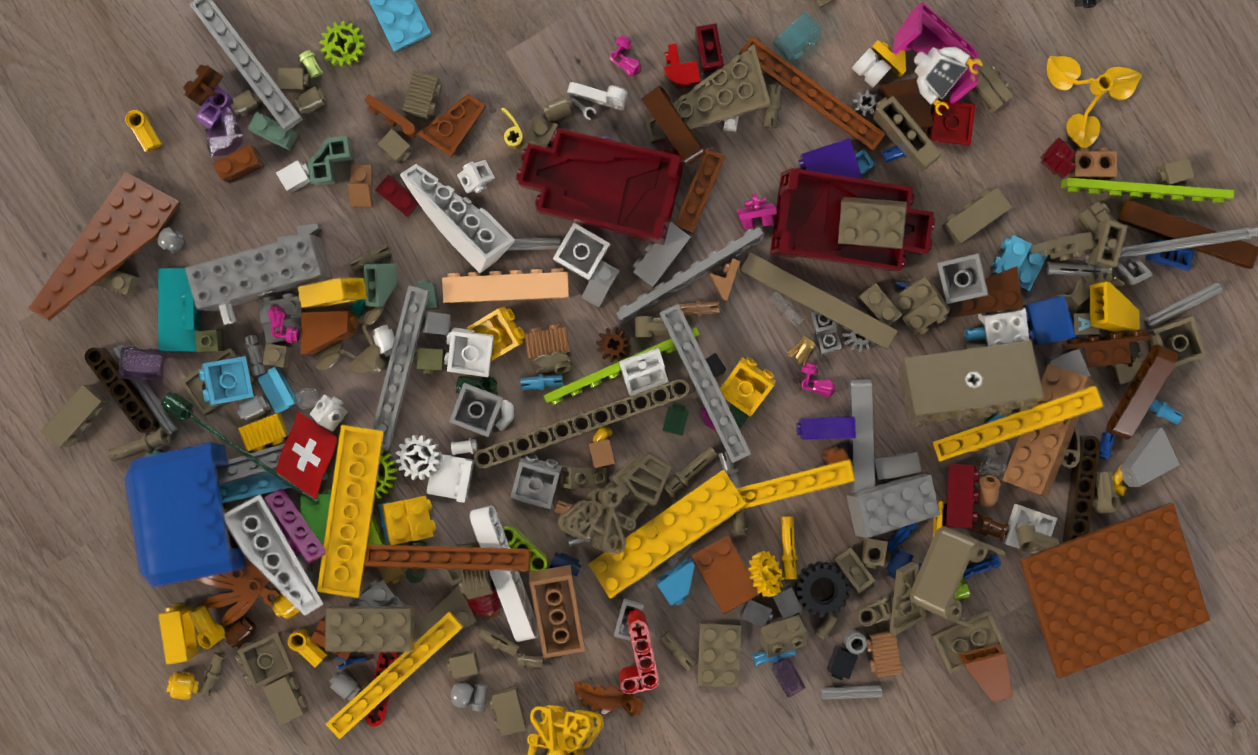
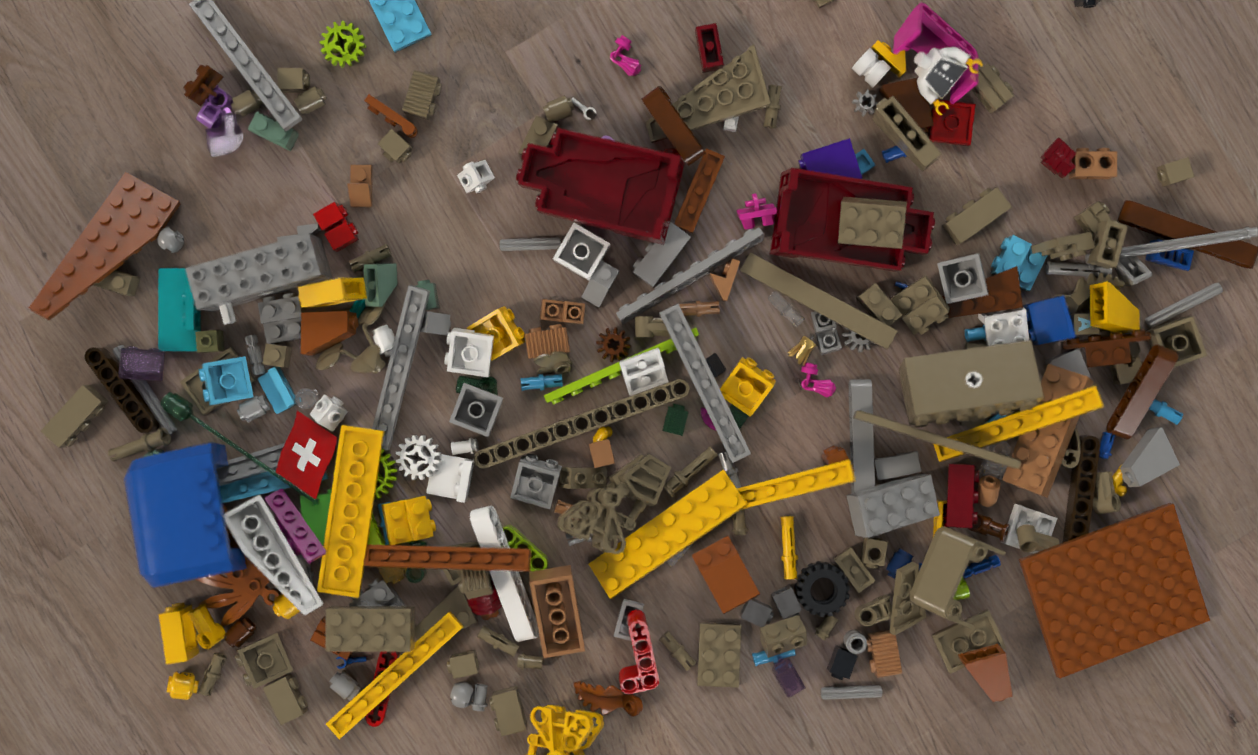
(144, 131): yellow piece -> none
(238, 164): dark orange brick -> none
(263, 432): yellow brick -> none
(277, 317): dark pink piece -> none
(294, 176): white brick -> none
(309, 650): yellow piece -> none
(310, 63): yellowish green pin -> none
(322, 164): sand green brick -> none
(329, 218): none -> red piece
(397, 195): dark red plate -> none
(429, 359): olive brick -> none
(454, 125): dark orange wing -> none
(466, 227): white wedge -> none
(505, 287): light nougat brick -> none
(508, 415): white arm -> none
(513, 130): light yellow panel -> none
(562, 311): none -> medium nougat slope
(564, 560): dark blue brick -> none
(613, 98): white beam -> none
(677, 581): dark azure slope -> none
(678, 74): red brick -> none
(766, 574): yellow gear -> none
(798, 36): clear light blue brick -> none
(815, 96): dark orange plate -> none
(826, 427): dark purple slope -> none
(900, 536): blue axle -> none
(936, 439): none -> dark tan tile
(1118, 81): yellow plant -> none
(1156, 191): lime plate -> none

